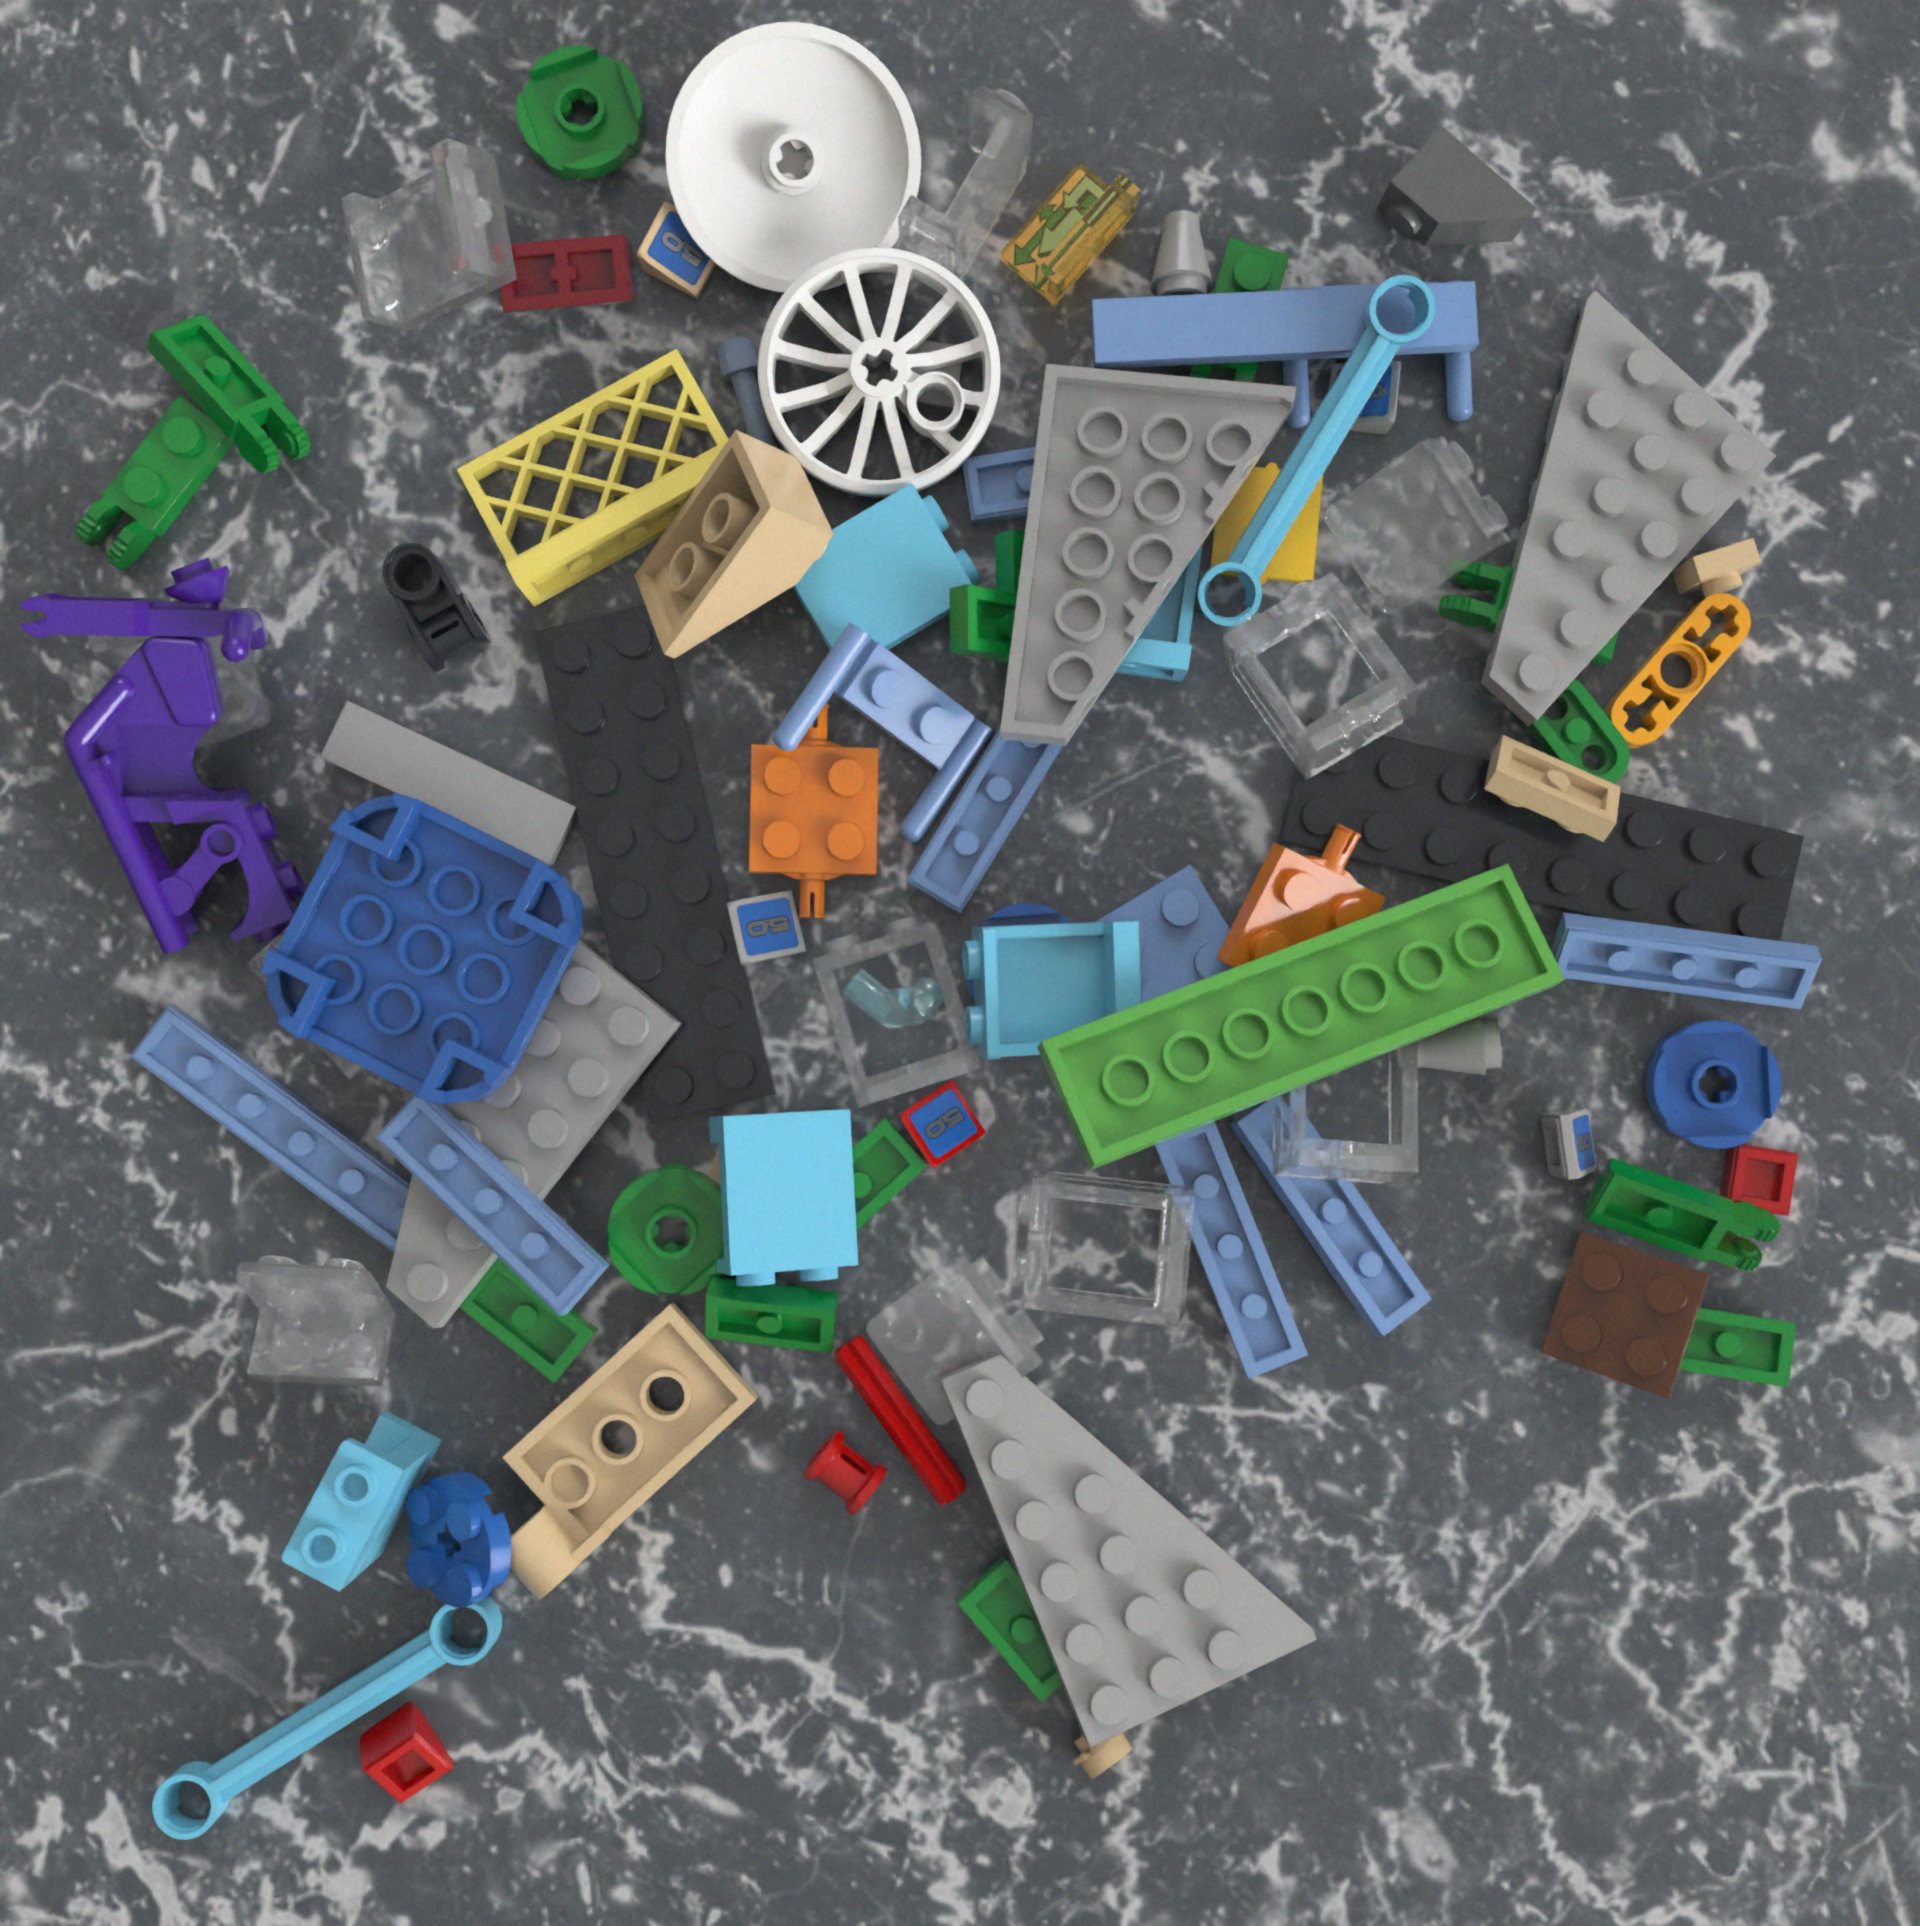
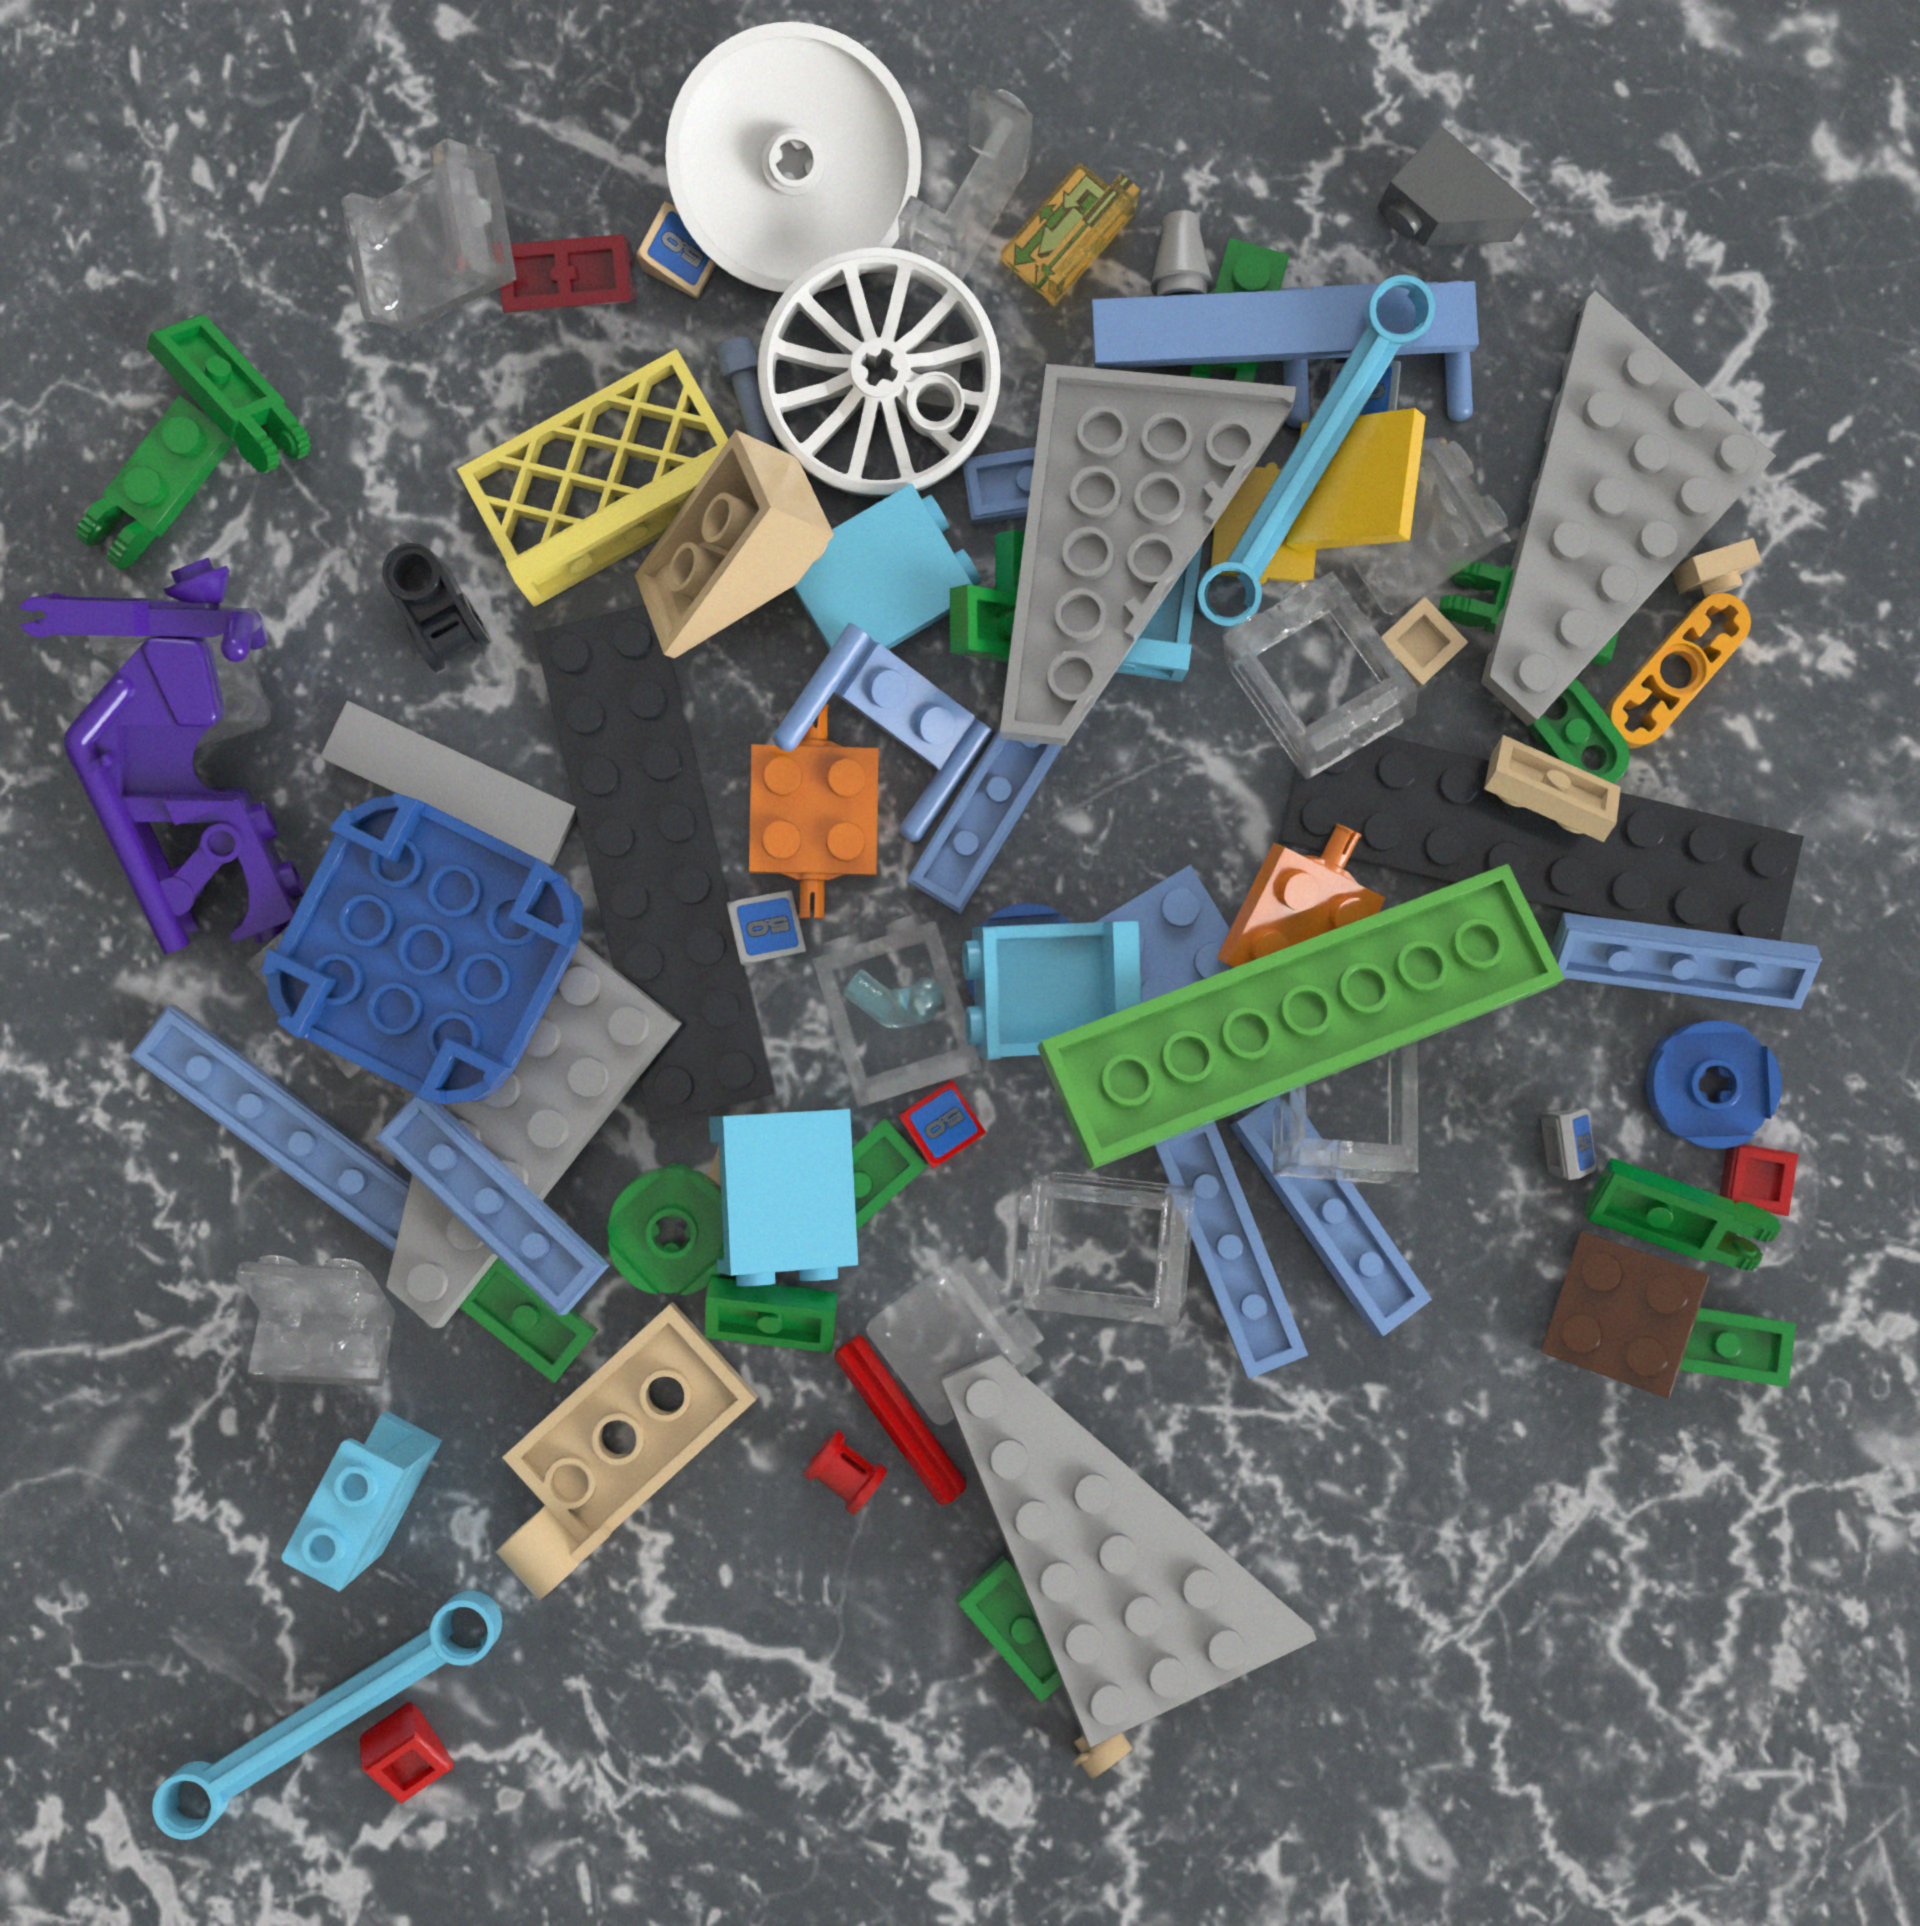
(442, 1516): blue plate -> none
(547, 100): green plate -> none
(1366, 487): none -> yellow tile
(1423, 641): none -> tan plate
(1463, 1048): light grey cone -> none

